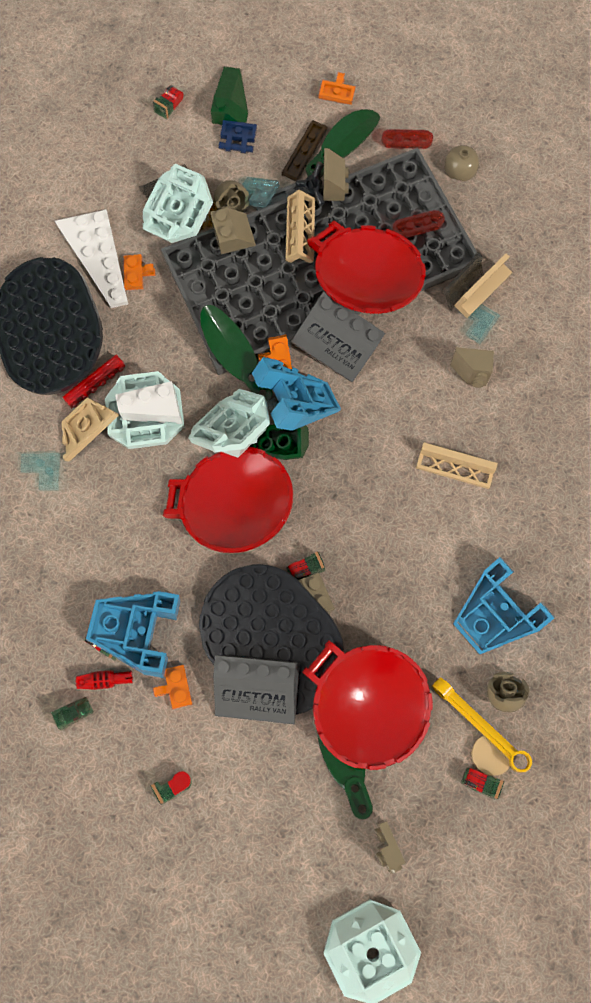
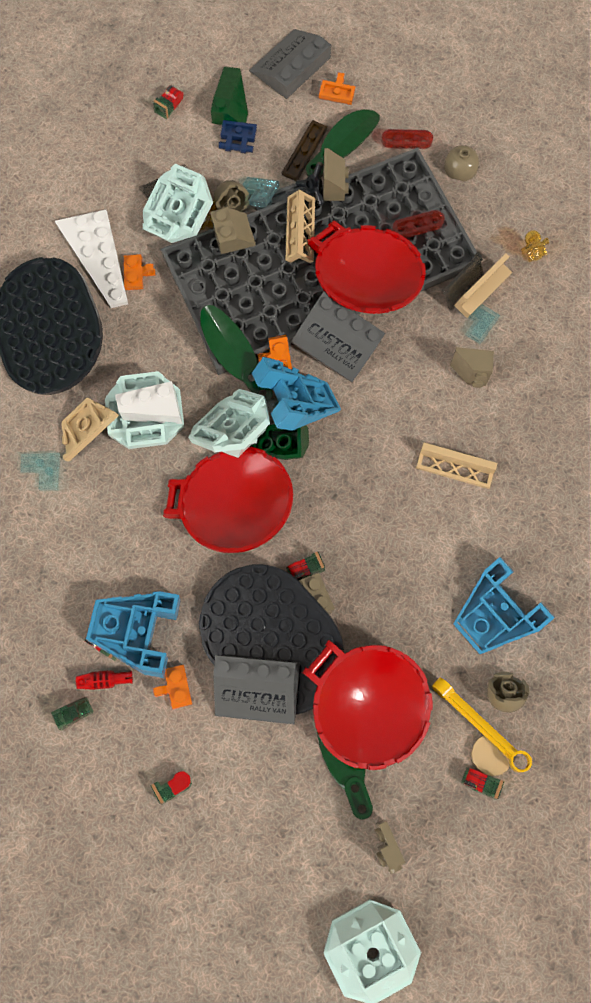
(93, 381): red piece -> none
(292, 61): none -> dark grey slope
(534, 248): none -> clear yellow hips

